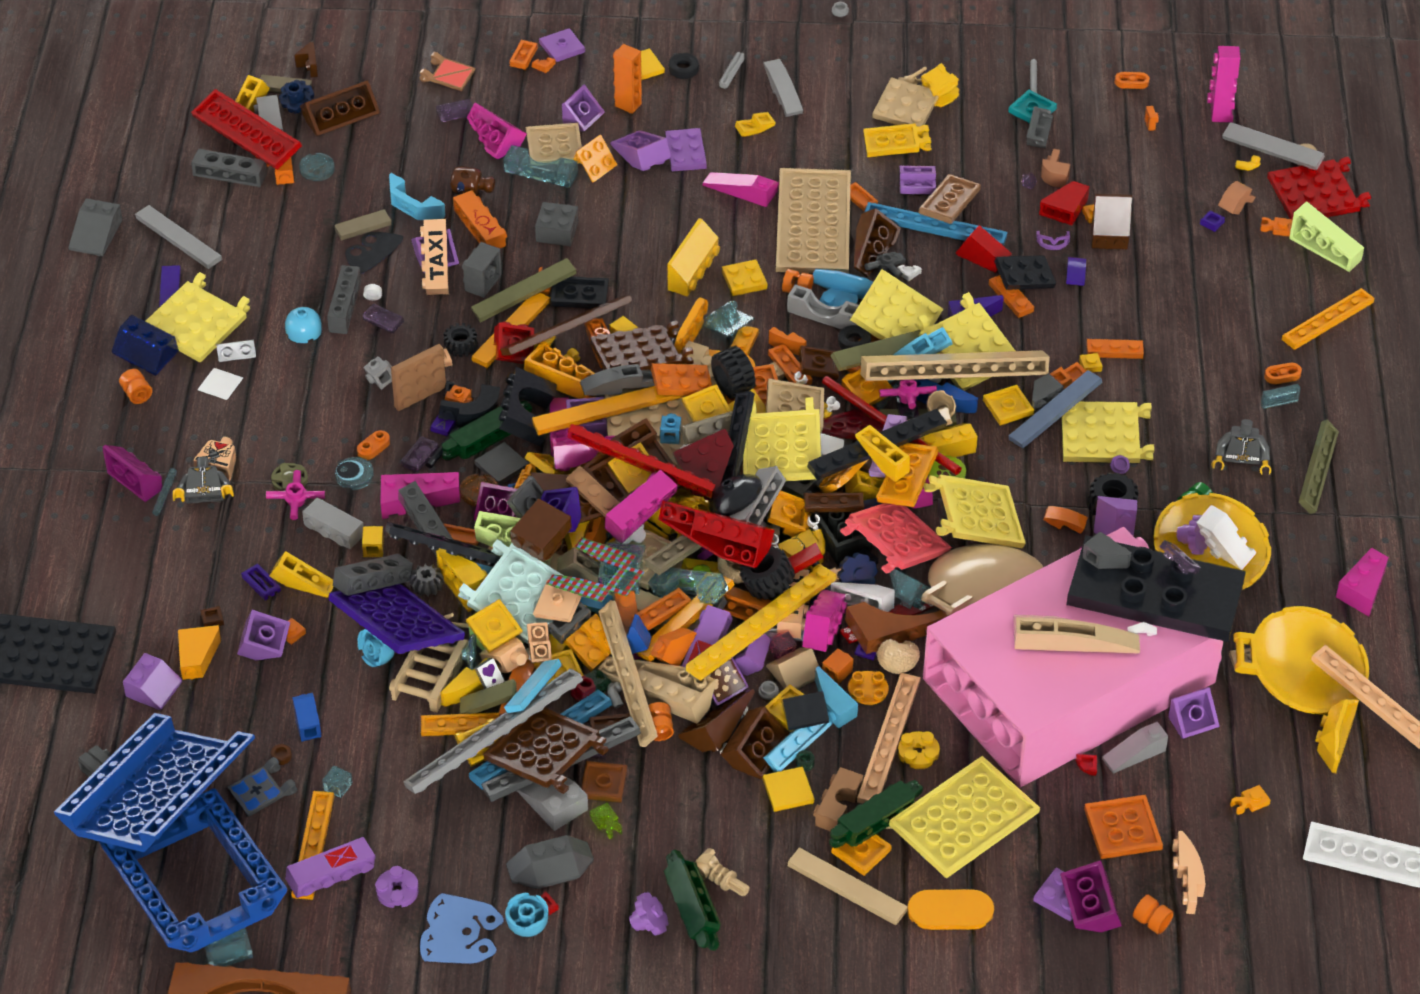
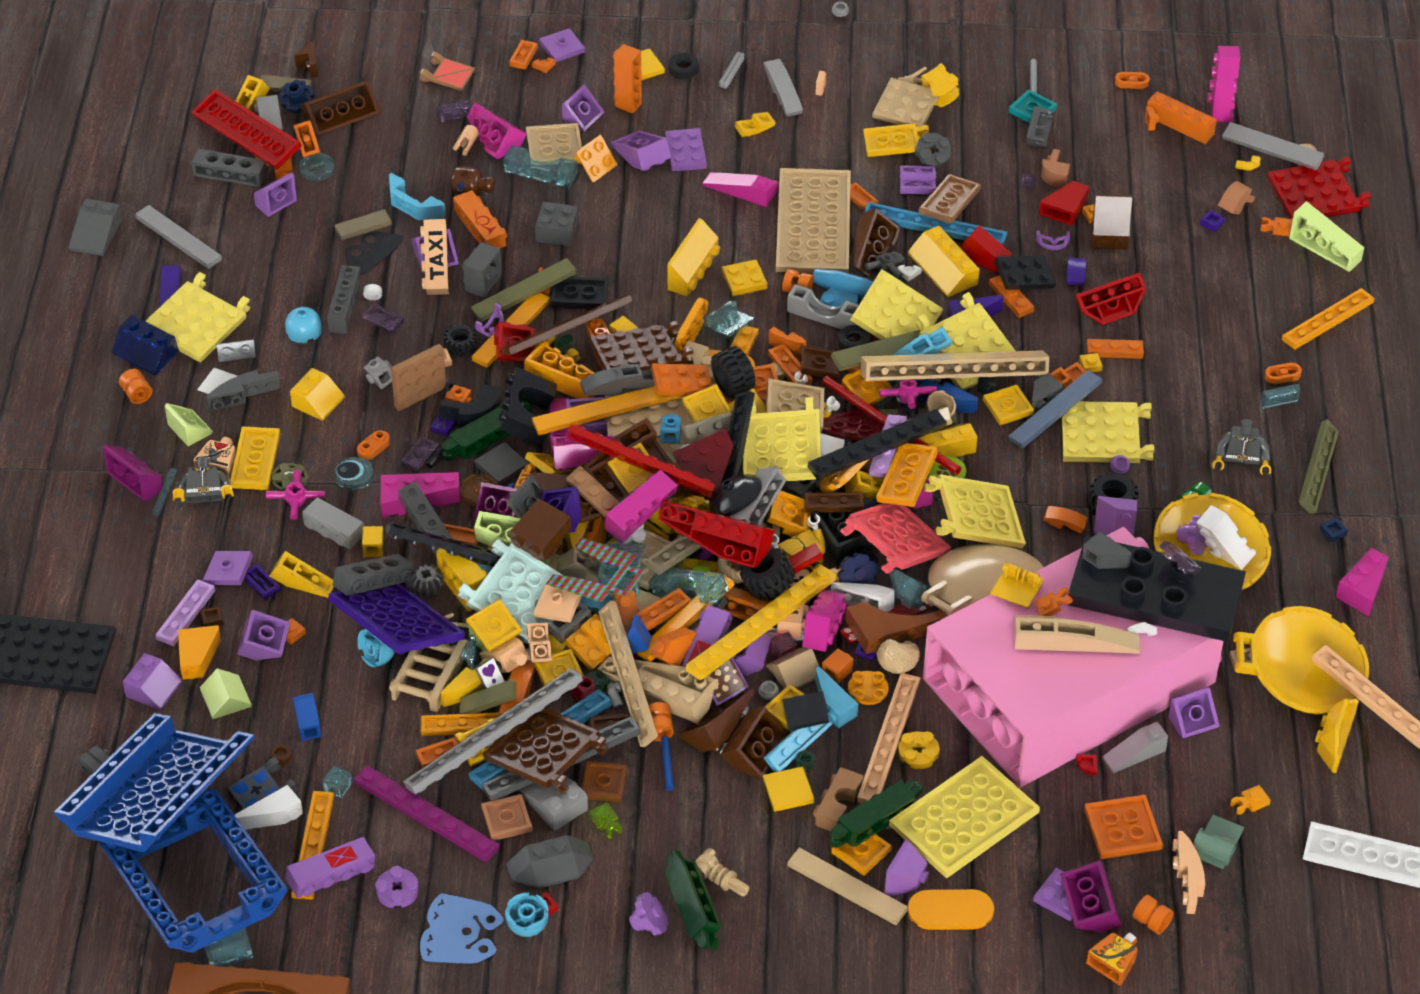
(185, 612): none -> lavender plate
(186, 424): none -> yellowish green slope
(224, 694): none -> yellowish green slope
(228, 567): none -> medium lavender plate
(245, 385): none -> dark grey slope
(255, 458): none -> yellow plate
(272, 810): none -> white slope
(276, 195): none -> medium lavender slope
(307, 137): none -> orange slope
(316, 394): none -> yellow slope
(426, 813): none -> magenta plate
(432, 752): none -> orange plate
(466, 139): none -> light nougat hinge
(497, 313): none -> medium lavender helmet
(506, 817): none -> nougat plate
(533, 686): medium azure tile -> none
(563, 342): none -> clear green arm
(667, 763): none -> blue bar
(820, 83): none -> light nougat tile
(884, 453): yellow slope -> none
(906, 871): none -> medium lavender slope
(937, 141): none -> dark grey plate
(944, 262): none -> yellow slope
(987, 385): none -> black plate
(1017, 585): none -> yellow hinge
(1050, 603): none -> orange plate
(1113, 299): none -> red wedge
(1114, 956): none -> torso
(1183, 117): none -> orange brick
(1218, 841): none -> sand green piece
(1333, 529): none -> dark blue plate

